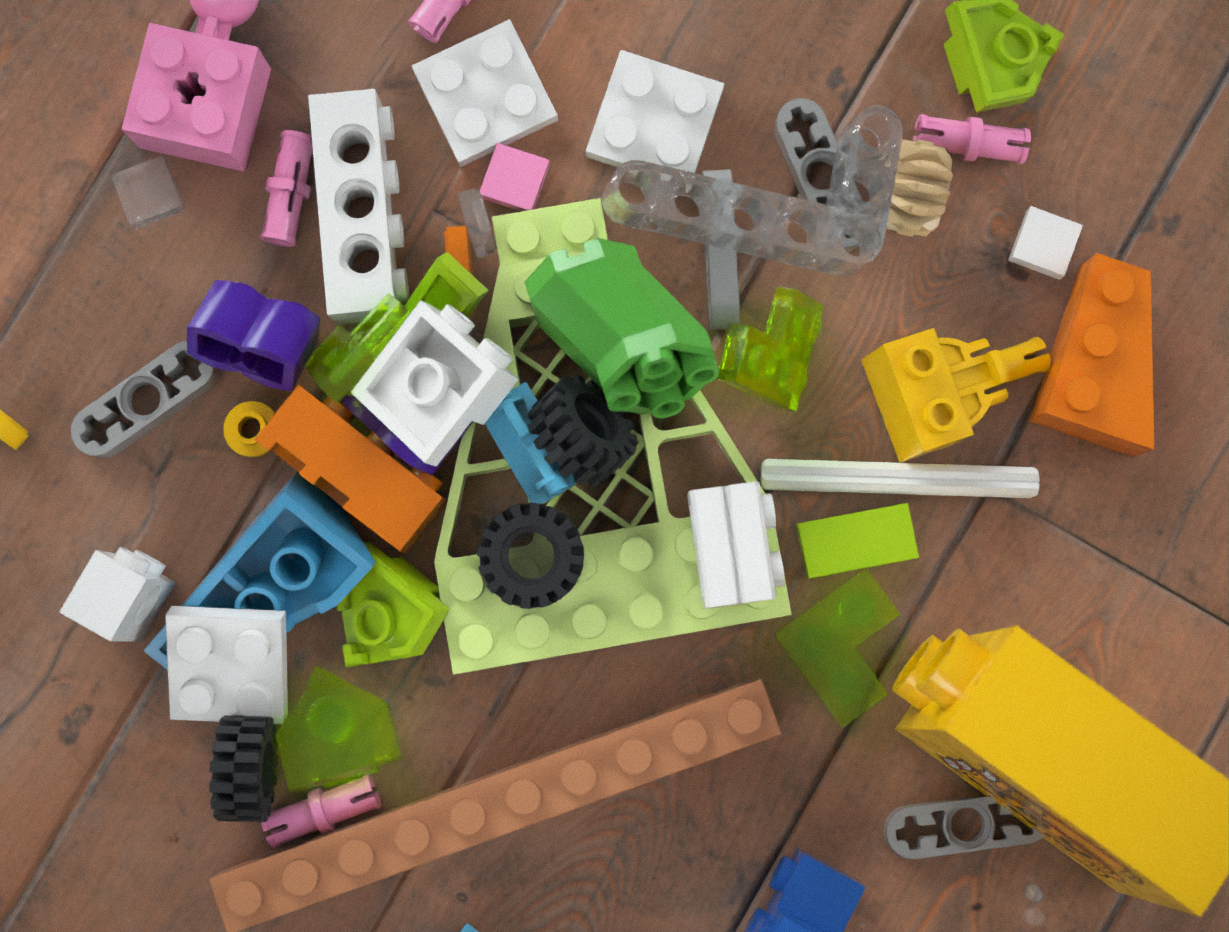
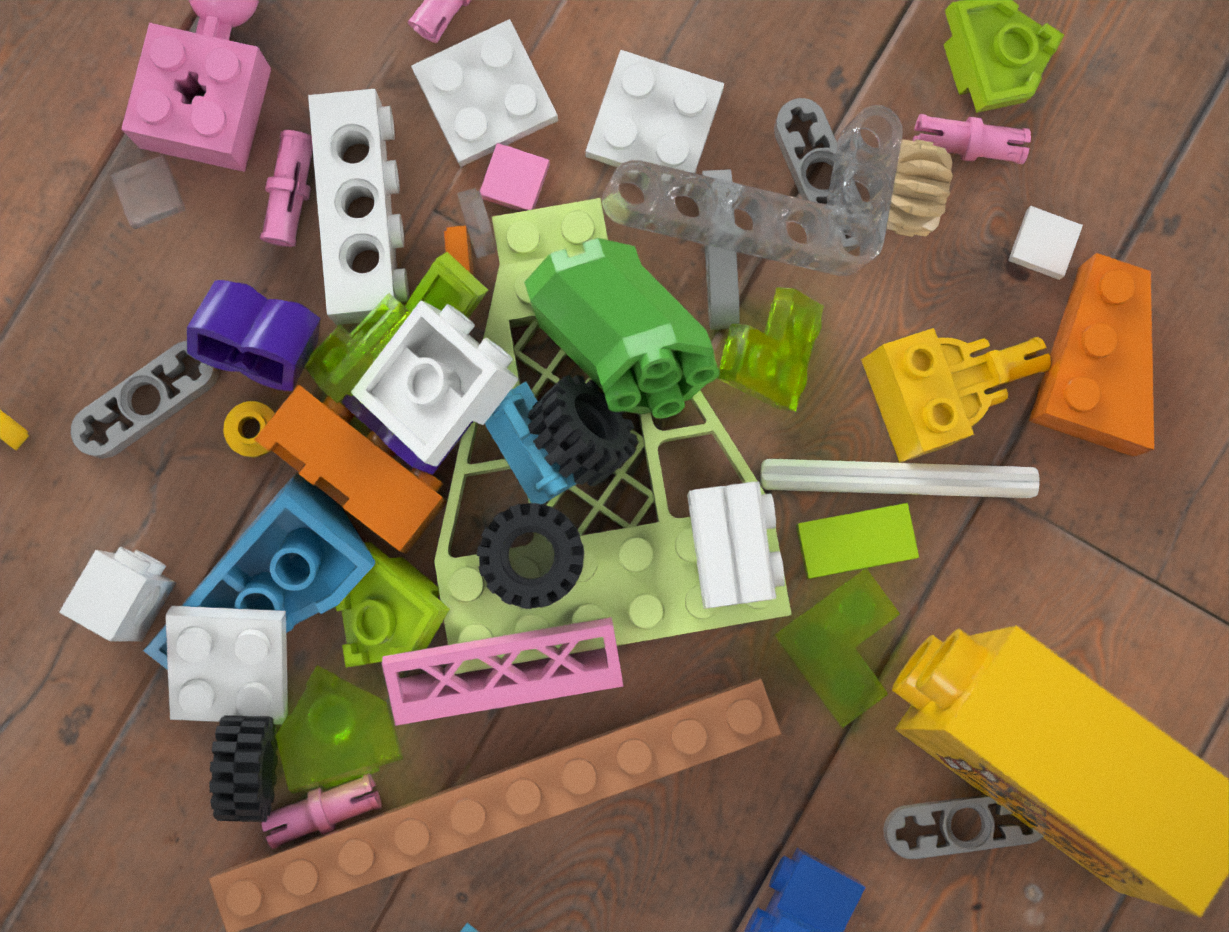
(506, 684): none -> bright pink fence

